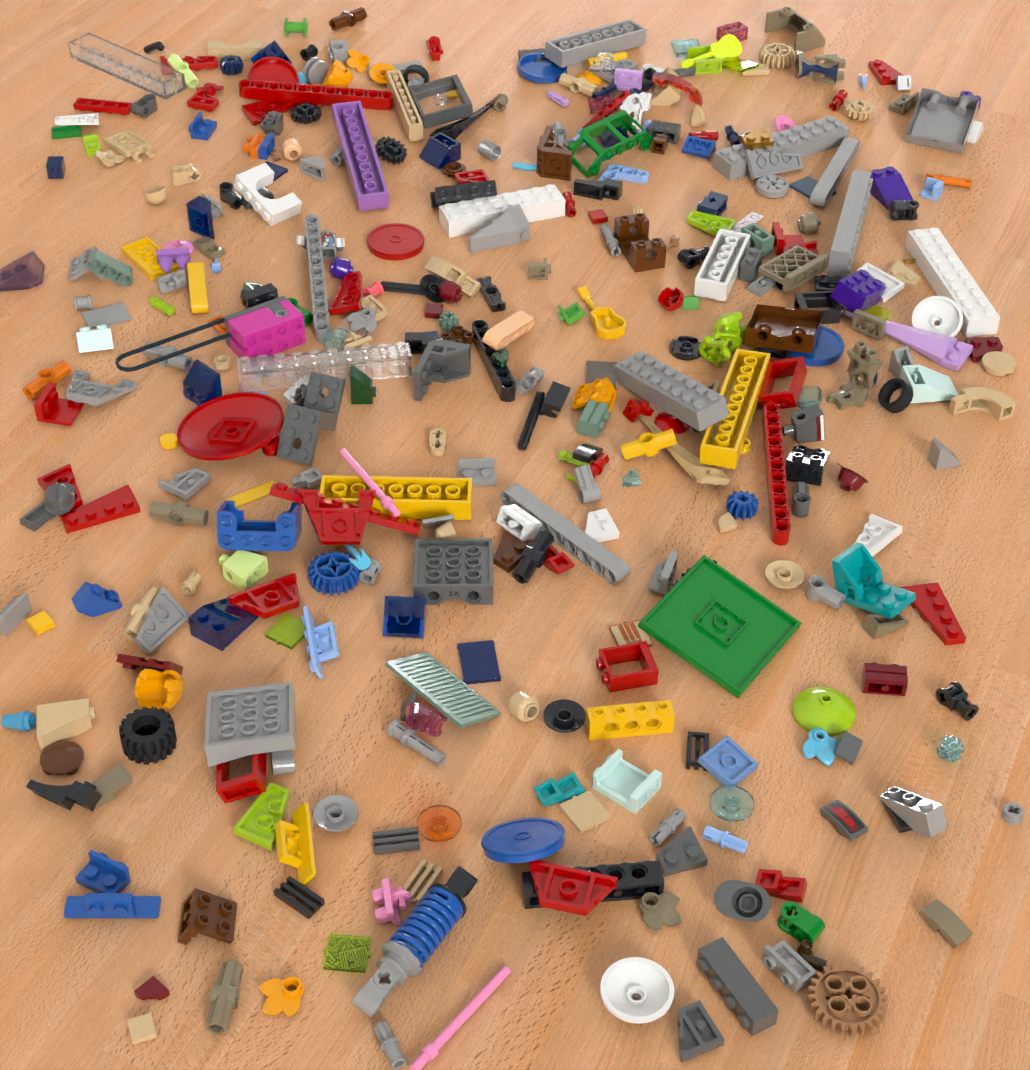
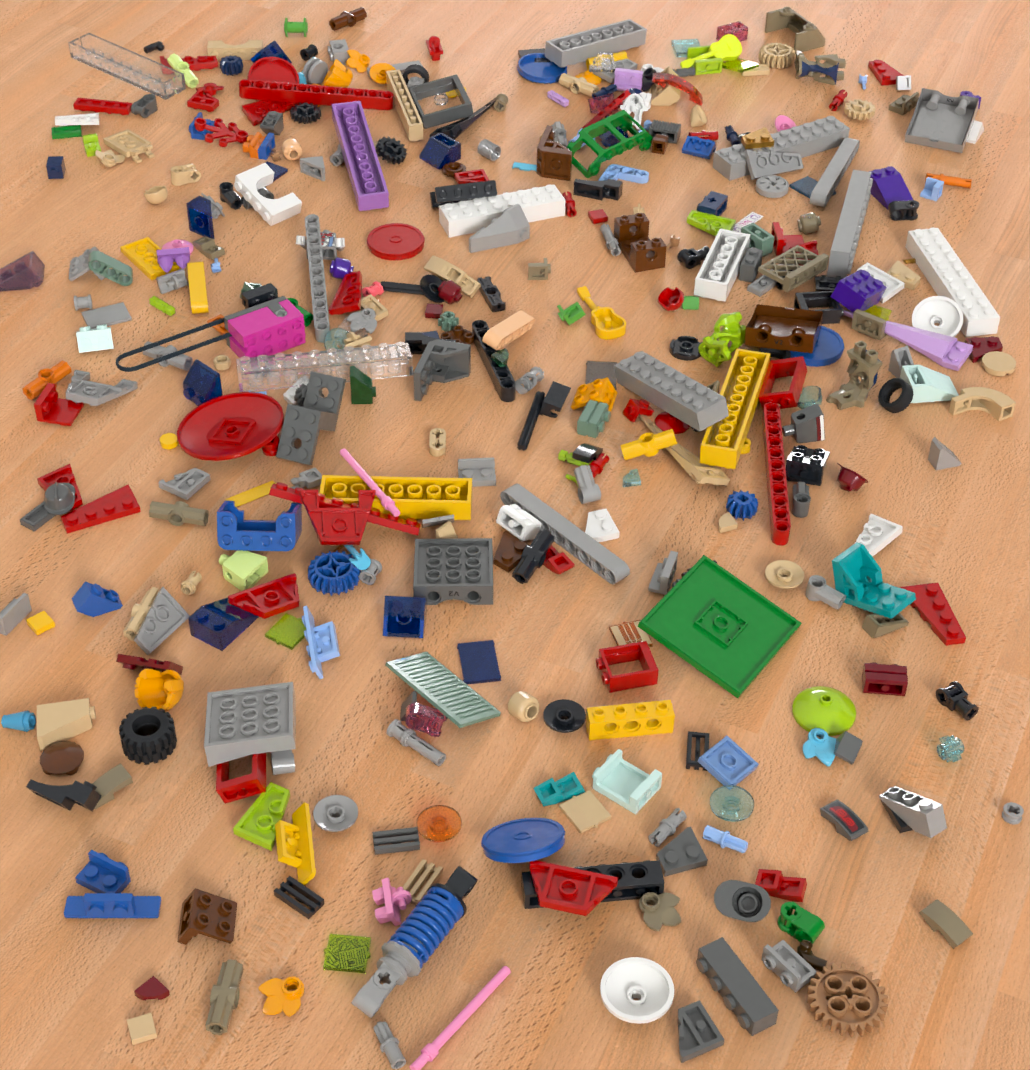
(222, 131): none -> red plant

